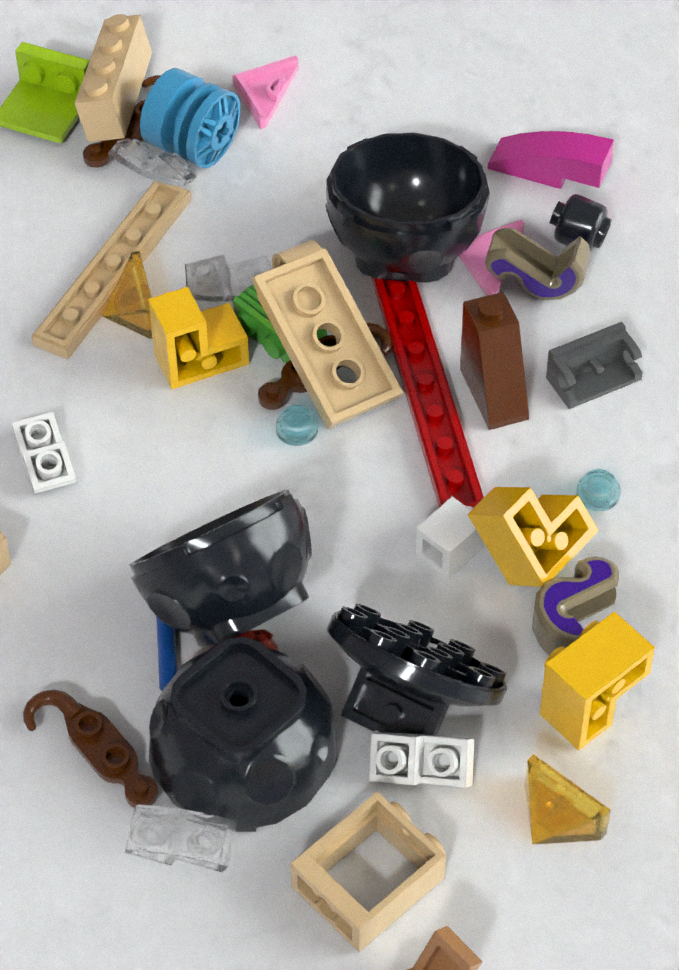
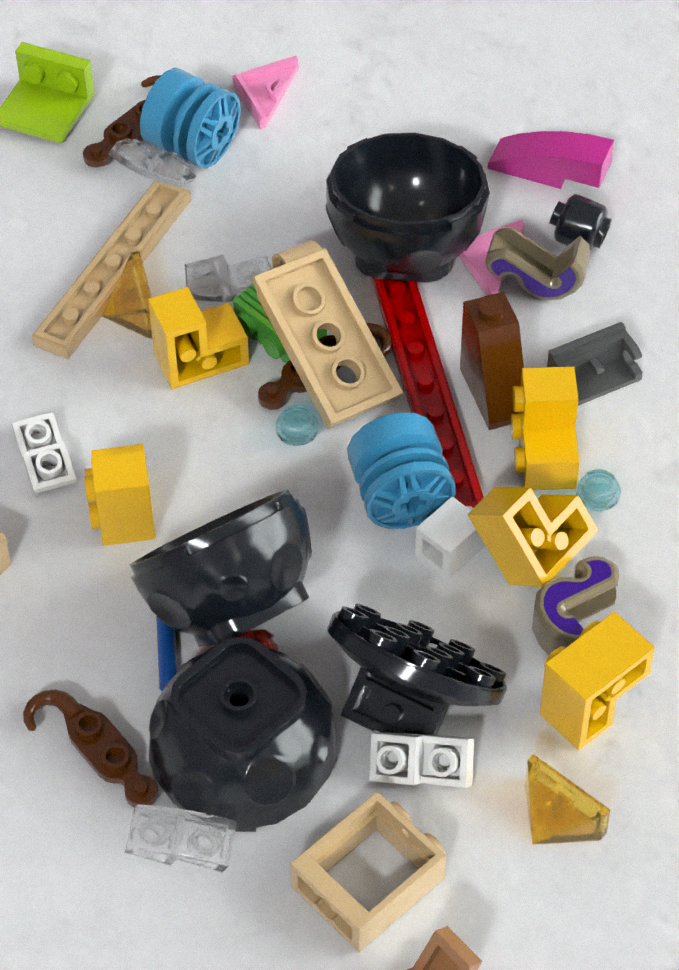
(113, 78): tan brick -> none
(120, 494): none -> yellow brick
(400, 470): none -> dark azure wheel
(546, 428): none -> yellow brick

